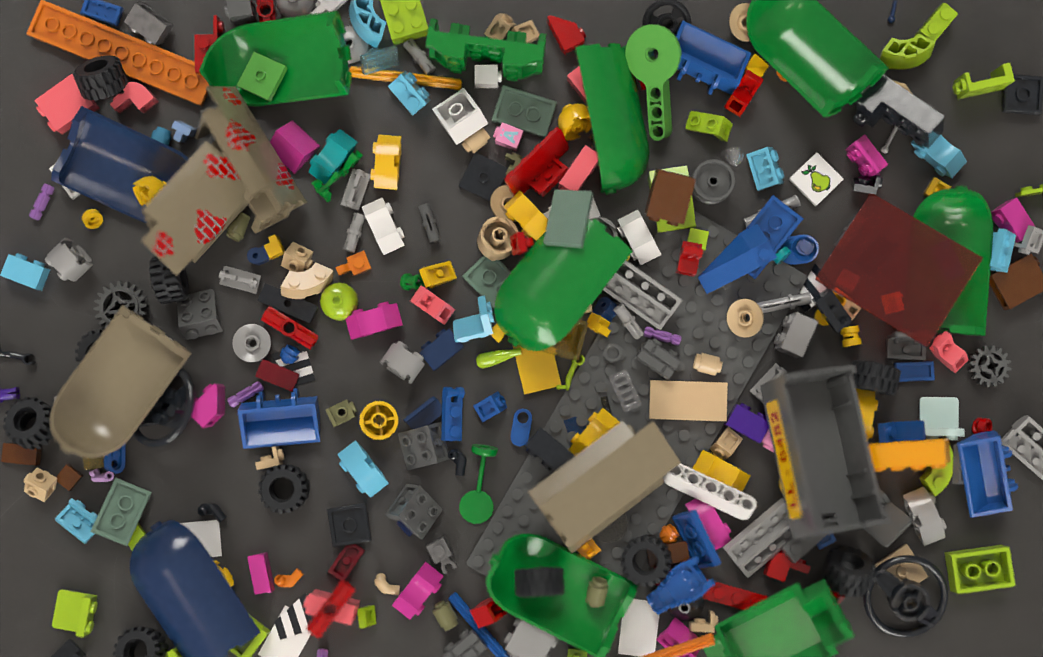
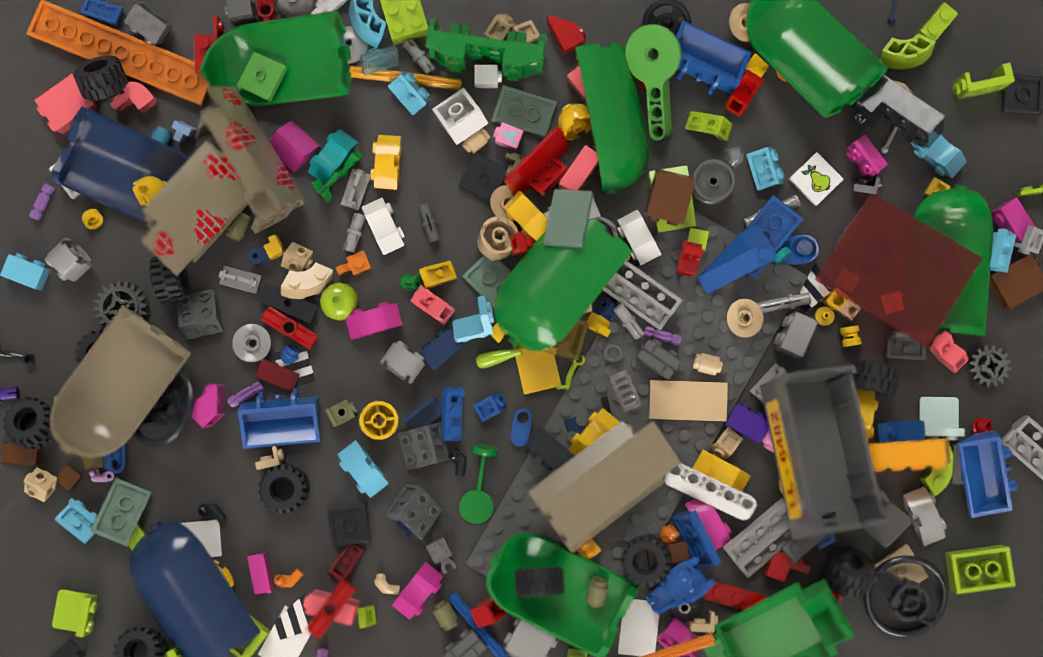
(832, 310): black hinge -> none
(916, 371): blue tile -> none

